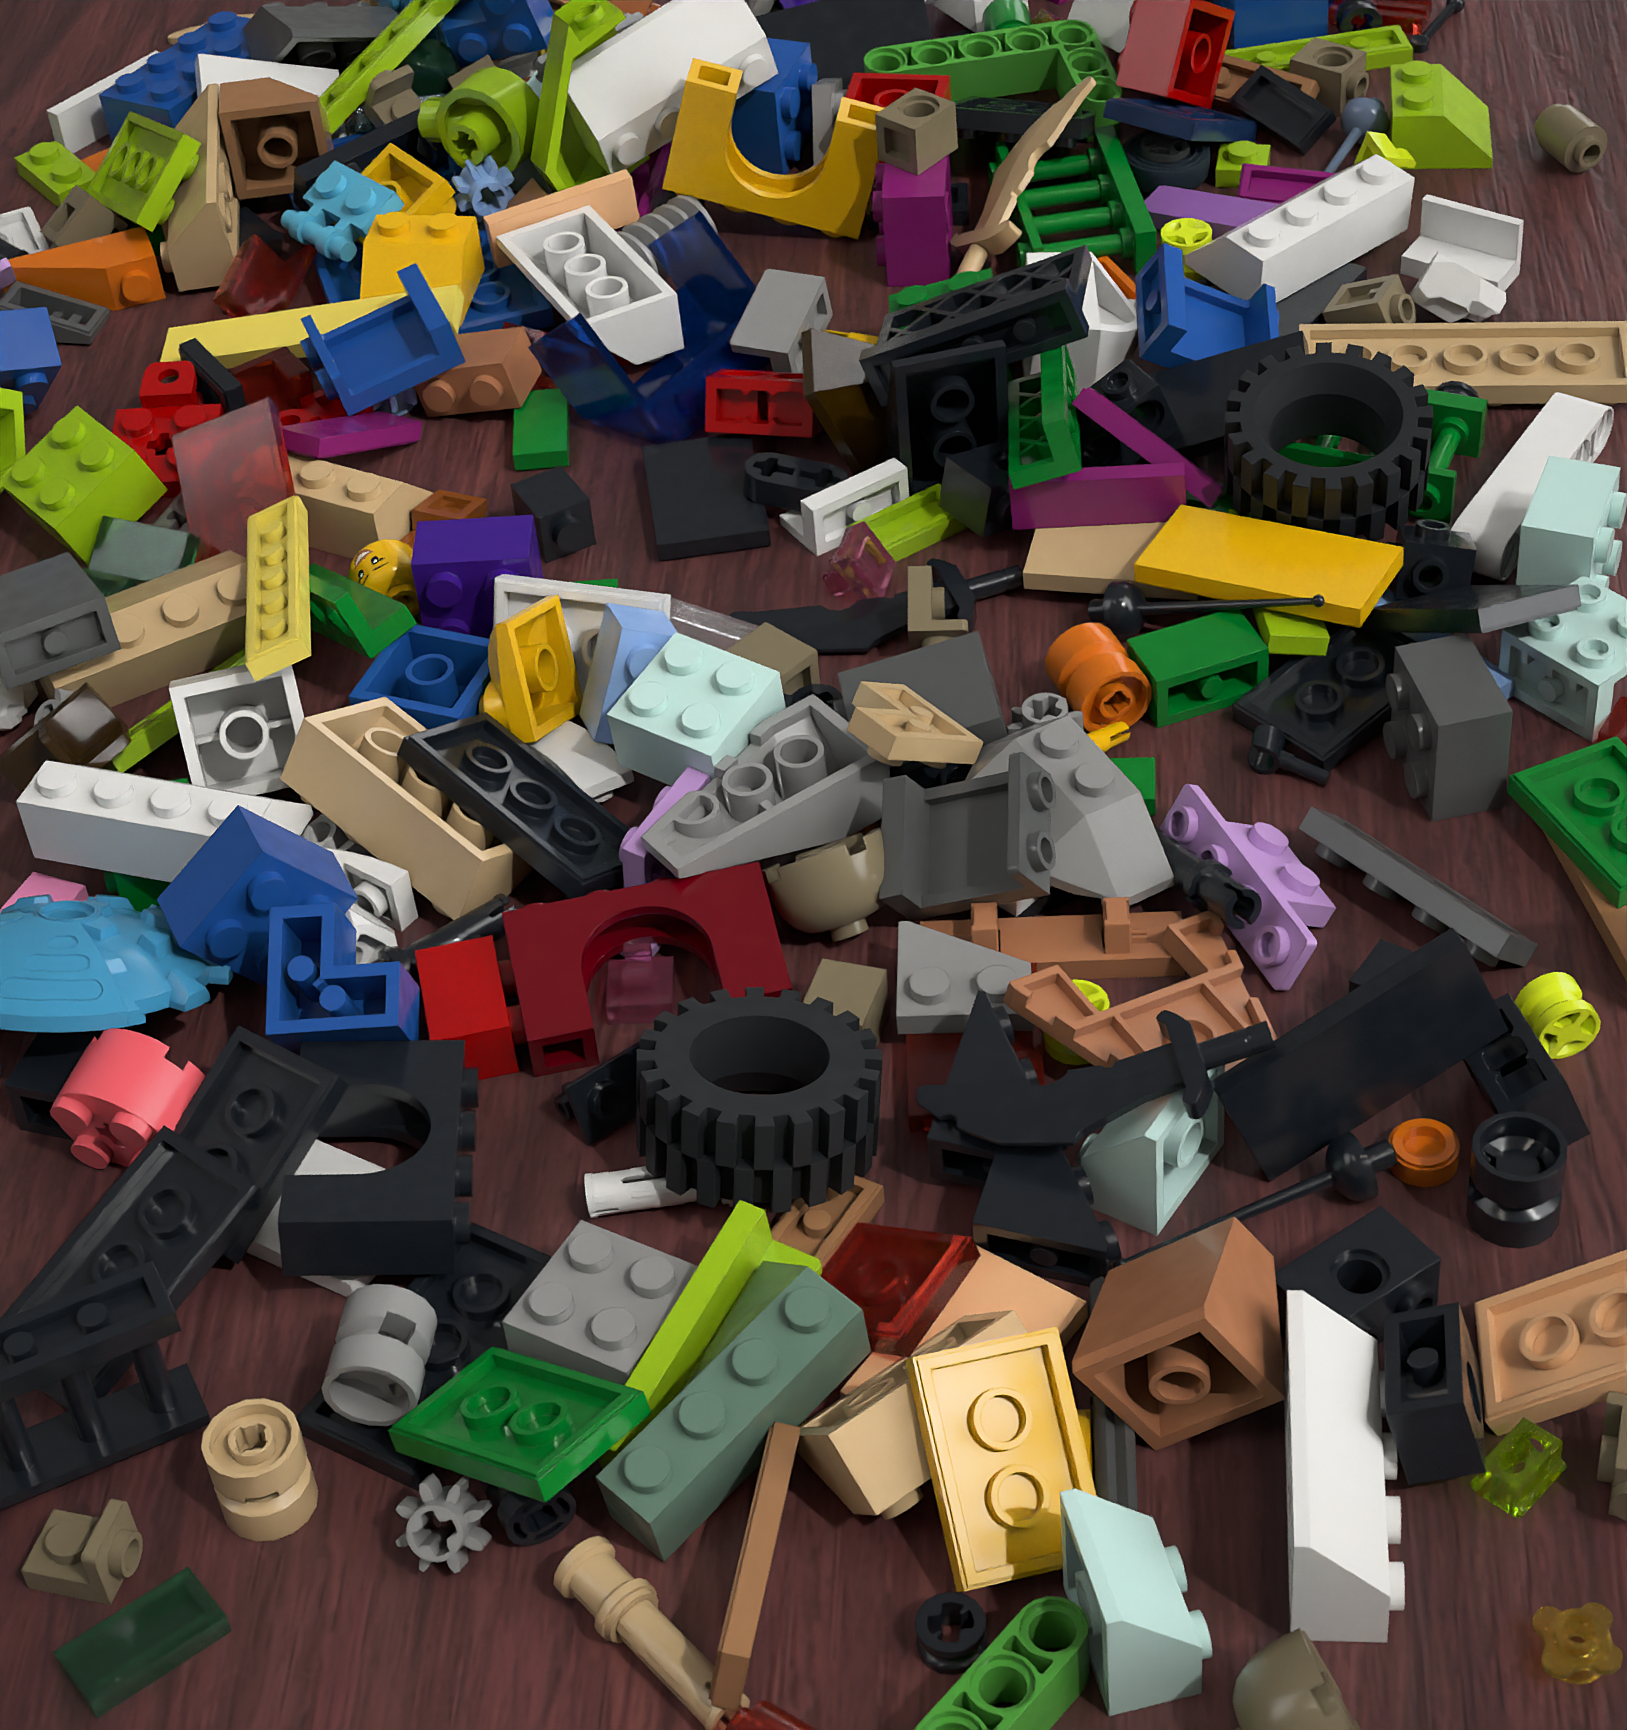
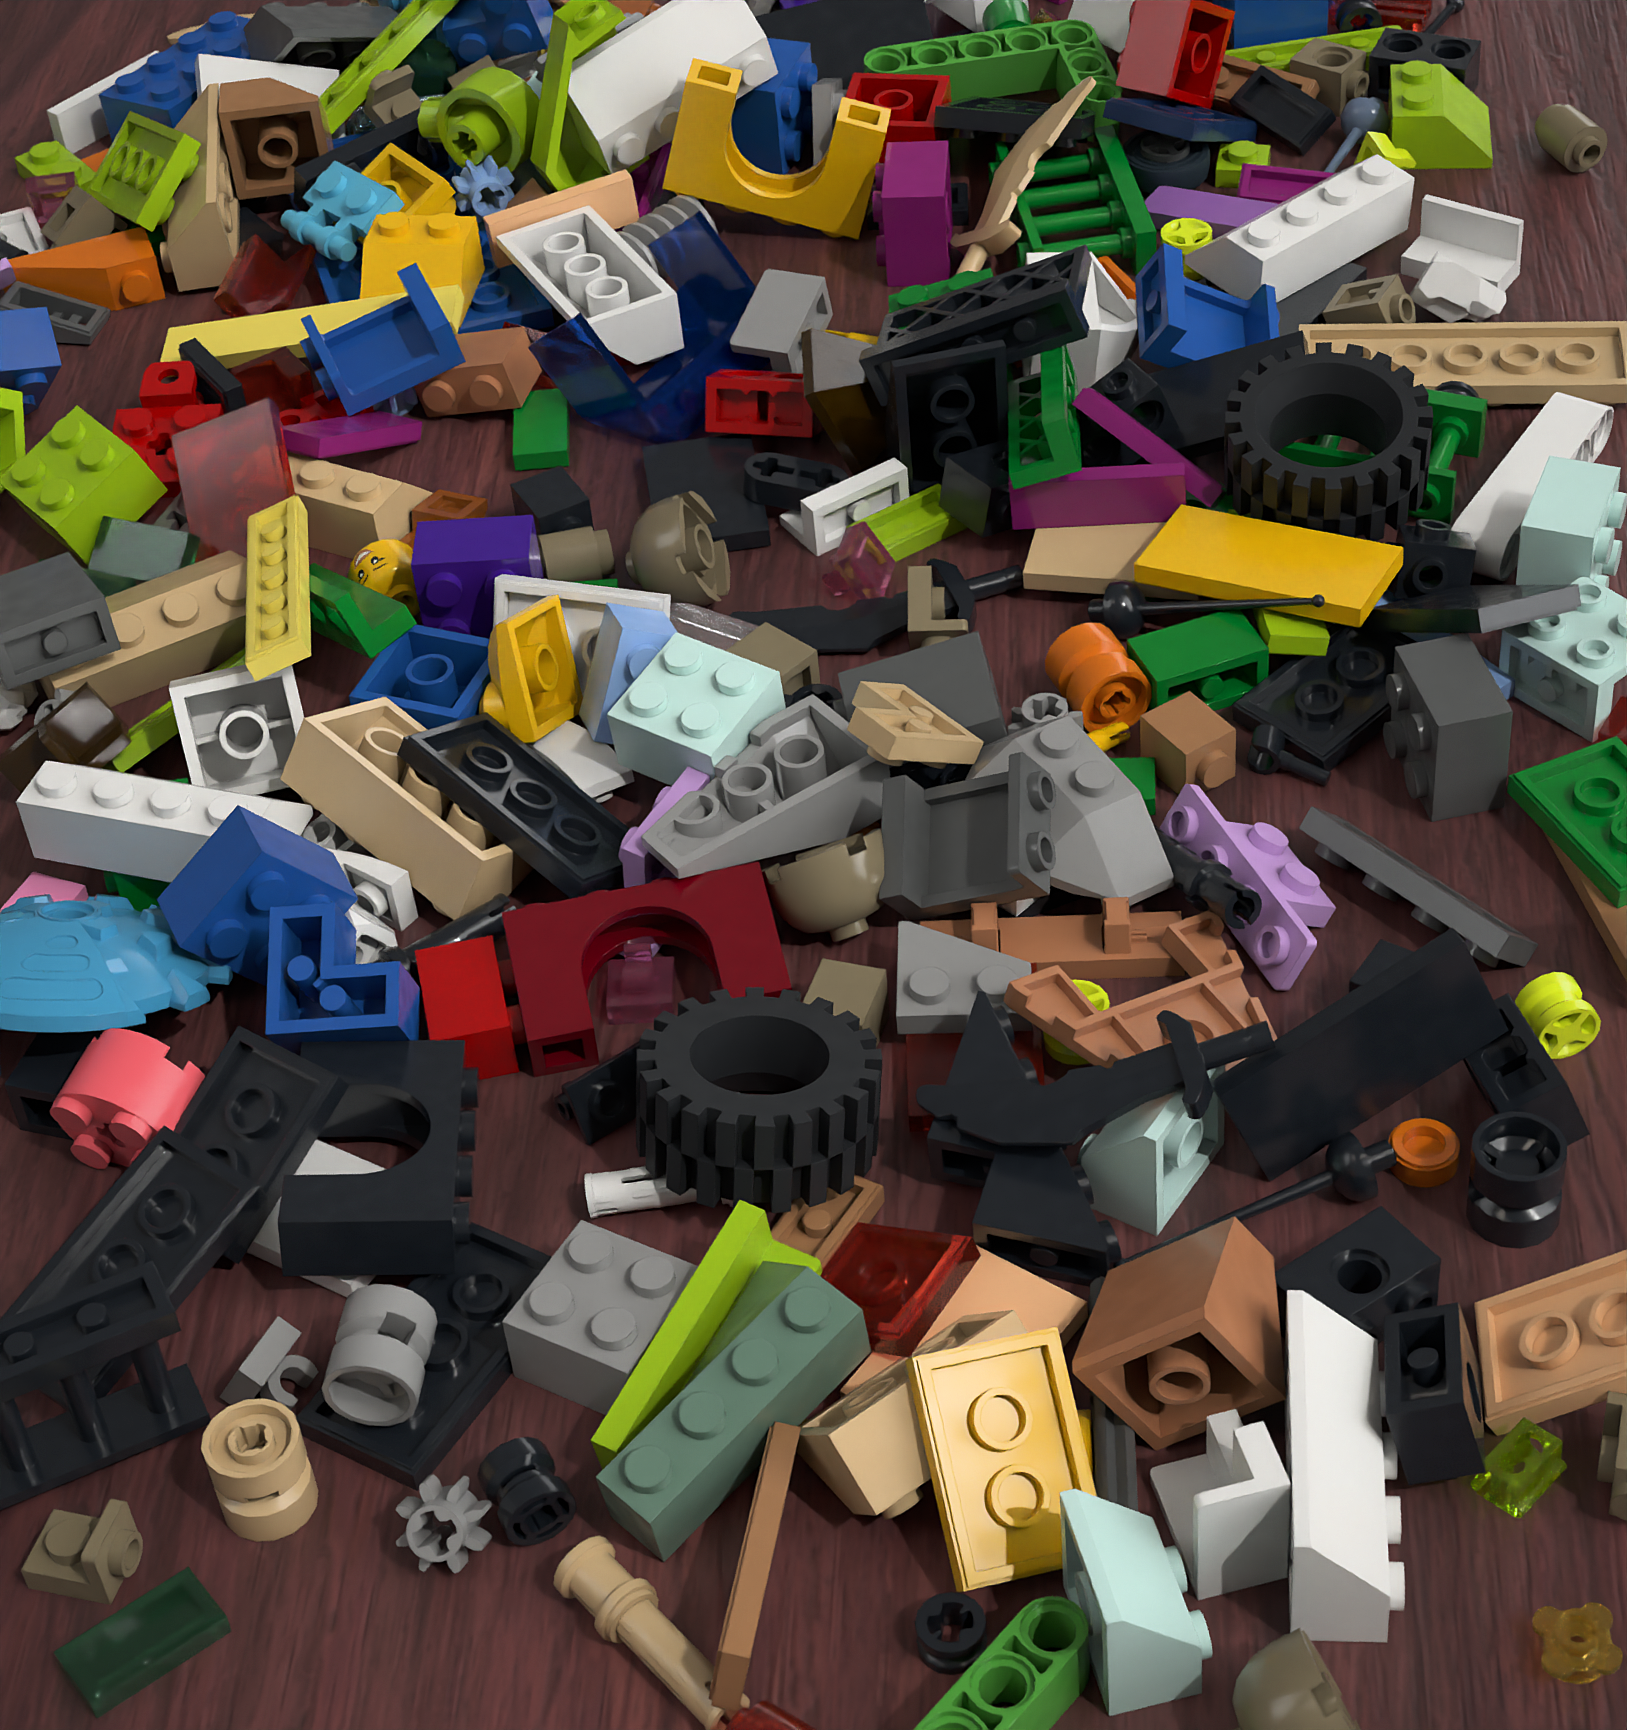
(48, 193): none -> clear pink tile
(268, 1365): none -> light grey tile
(519, 1423): green tile -> none
(576, 554): none -> dark tan brick
(676, 552): none -> dark tan cylinder
(916, 131): dark tan brick -> none
(1188, 743): none -> medium nougat brick
(1228, 1508): none -> white panel
(1400, 46): none -> black brick

